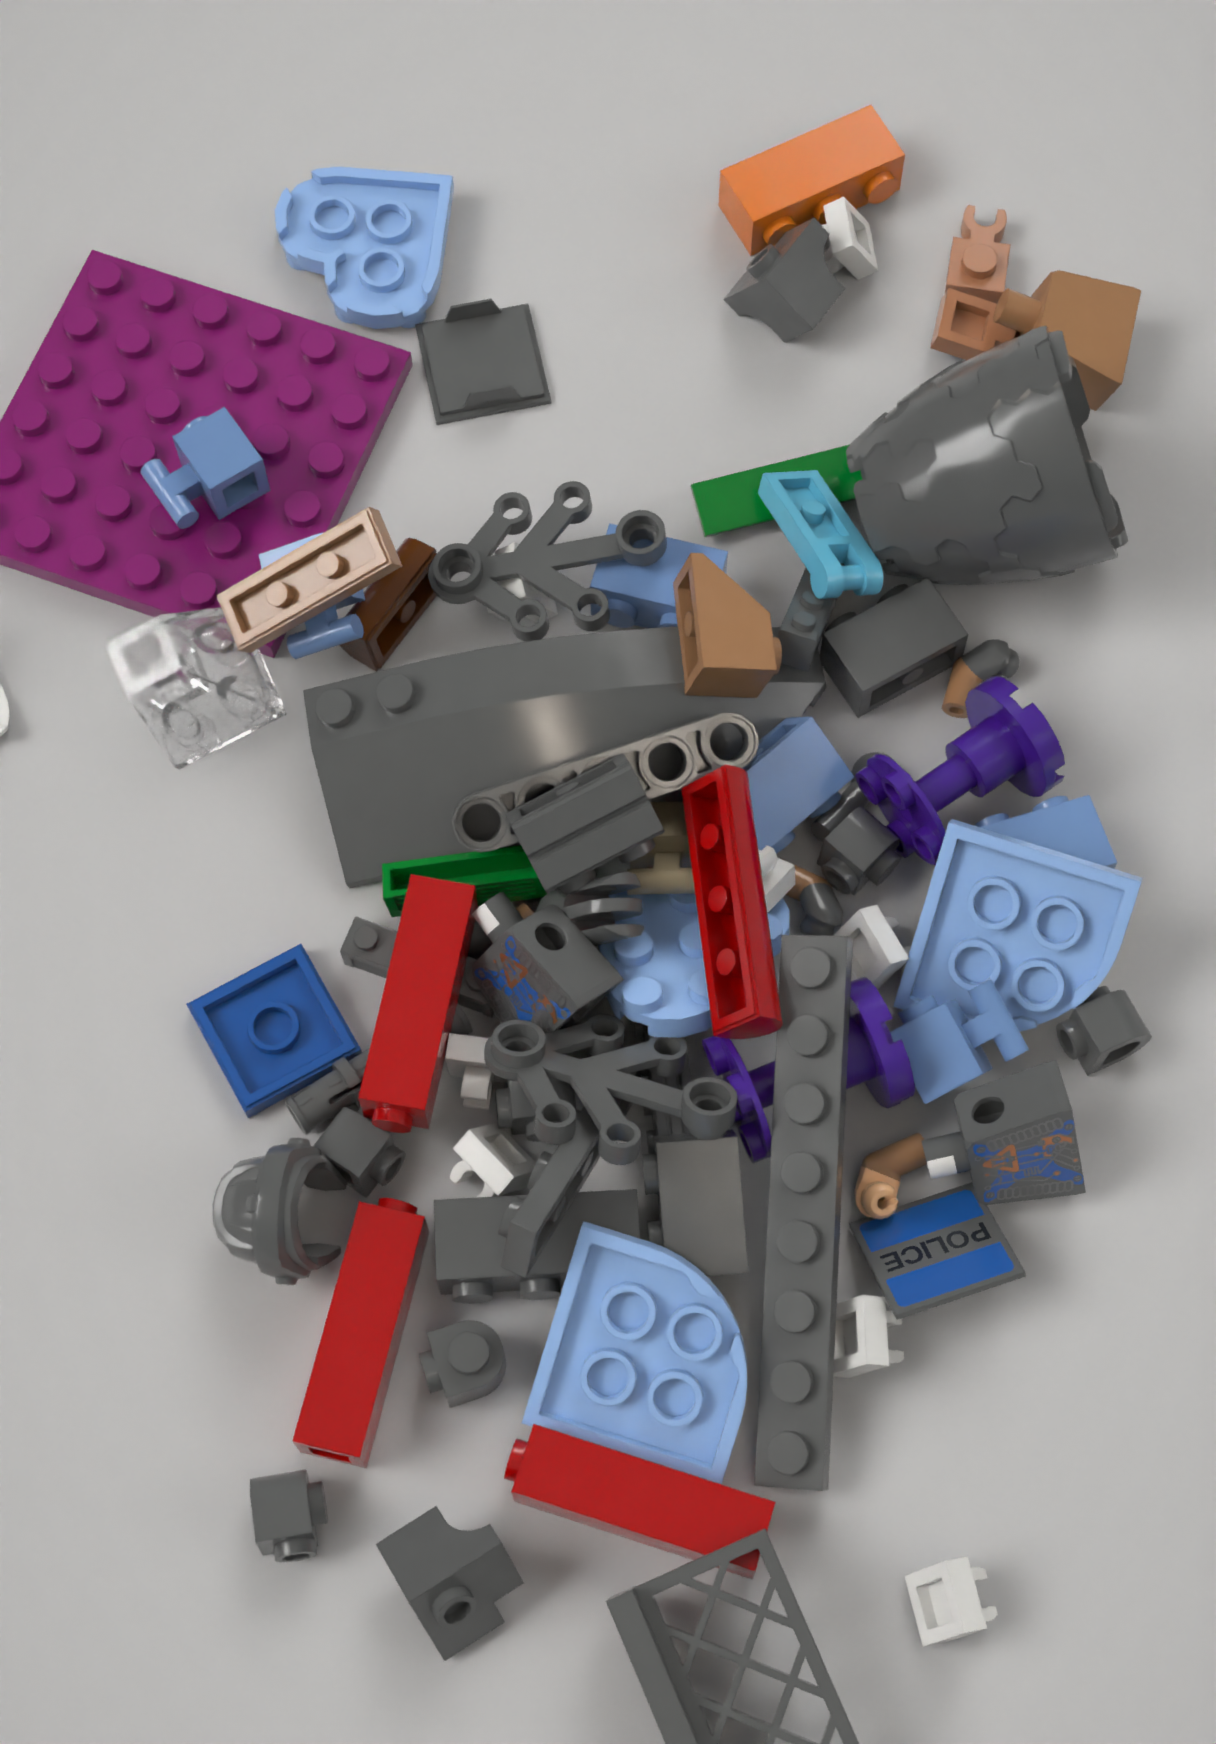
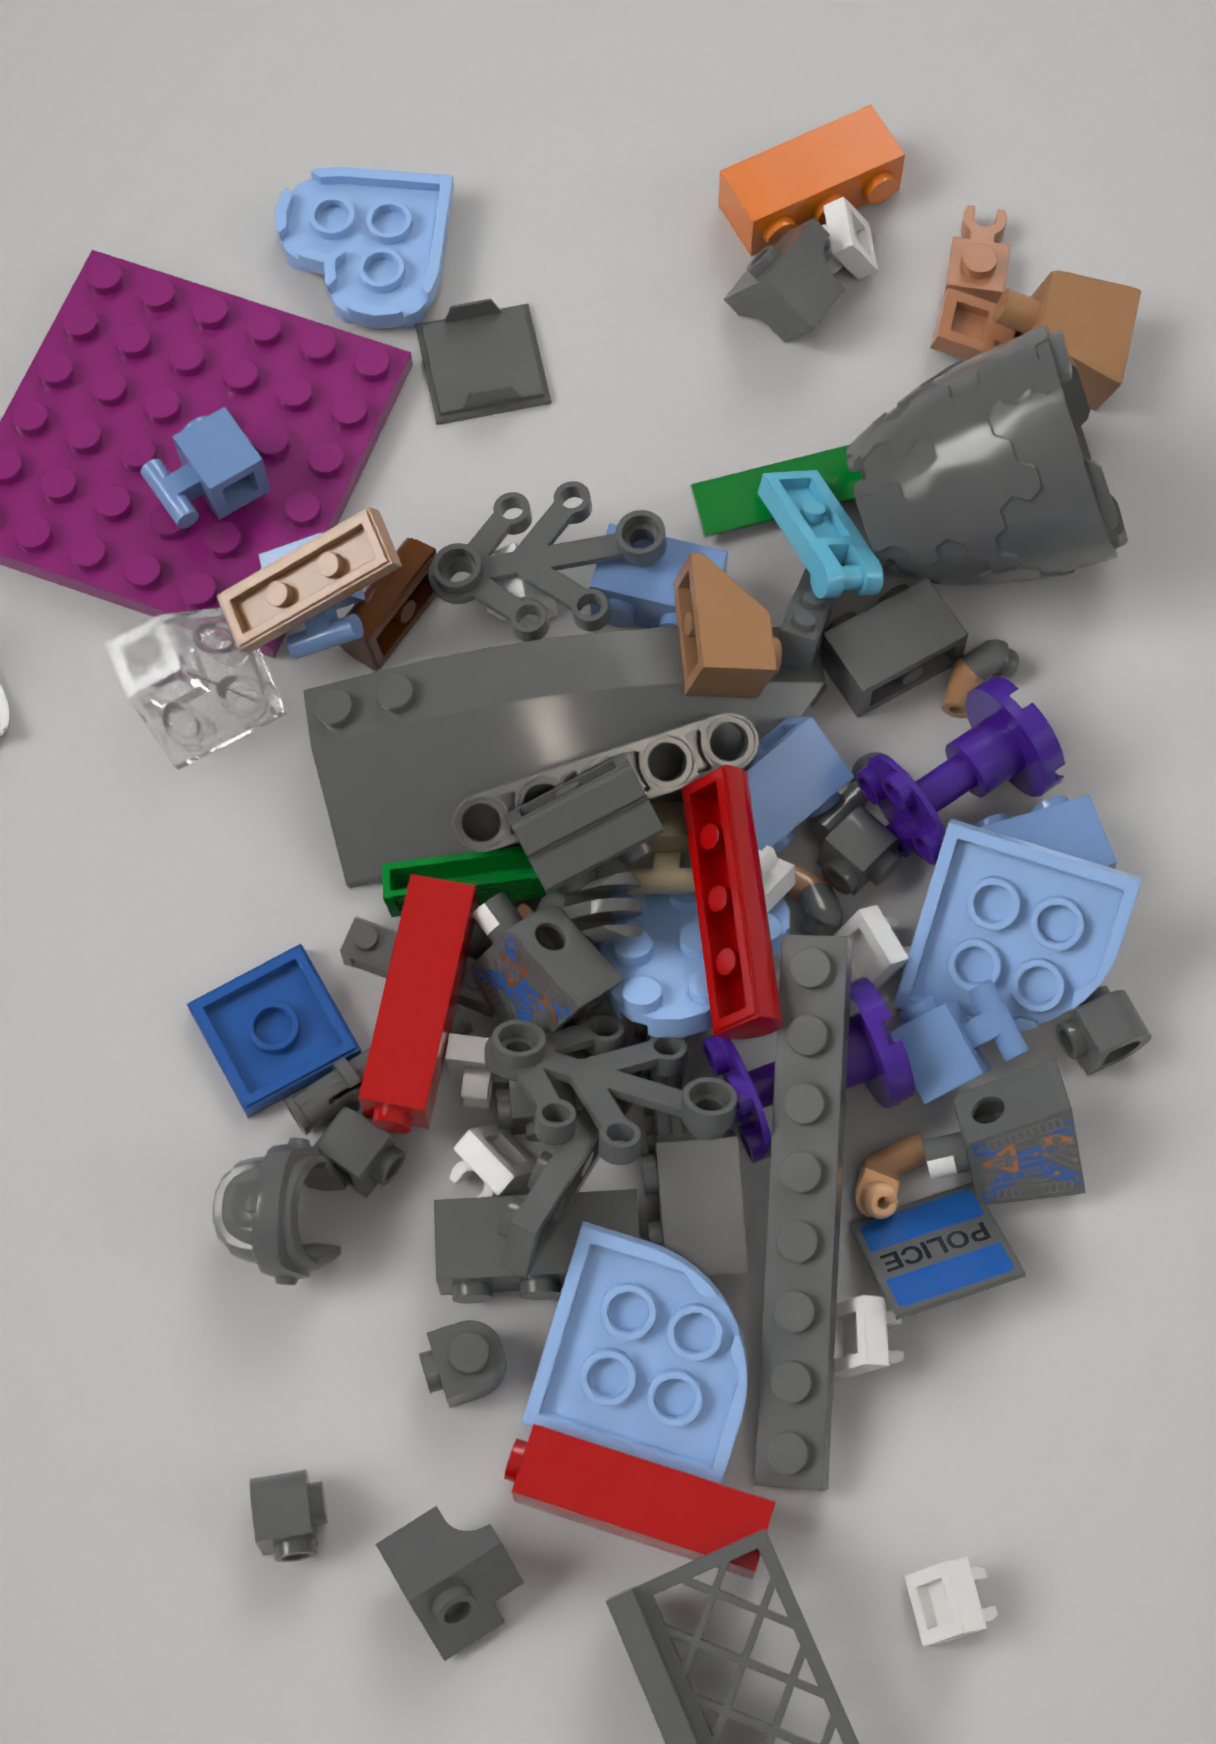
(362, 1332): red brick -> none

